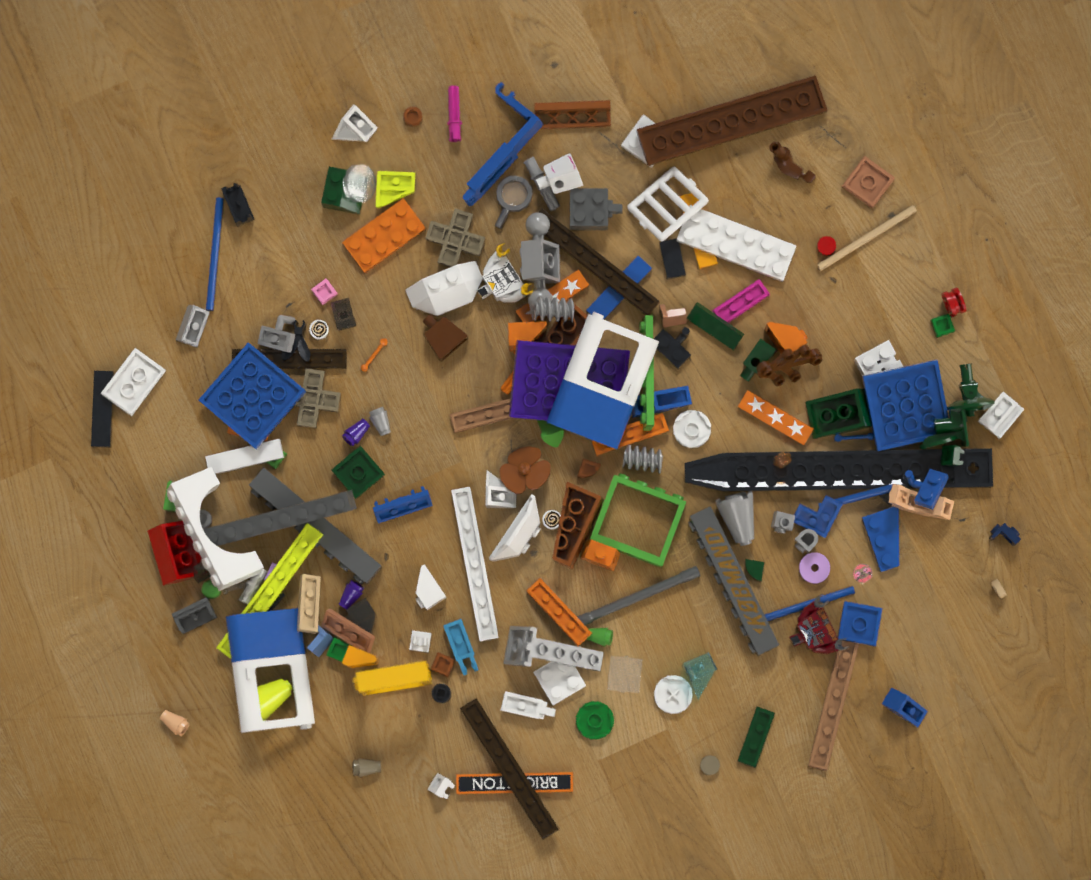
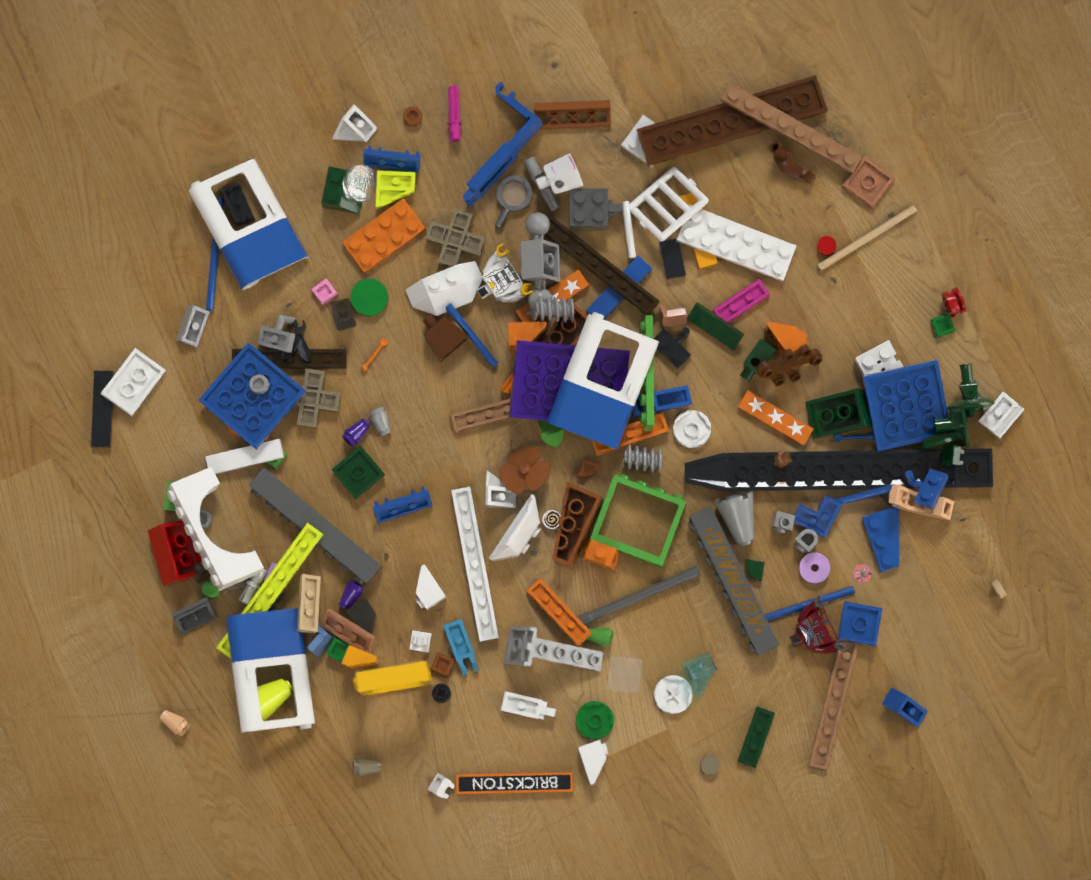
(258, 247): none -> piece
(259, 384): none -> light grey tile
(281, 518): dark grey brick -> none
(319, 329): tile -> none
(369, 297): none -> green tile
(392, 160): none -> blue plate
(471, 335): none -> blue bar
(509, 769): dark brown tile -> none
(559, 681): white plate -> none
(593, 759): none -> white slope
(628, 230): none -> white bar
(790, 128): none -> medium nougat plate
(1008, 533): dark blue bracket -> none

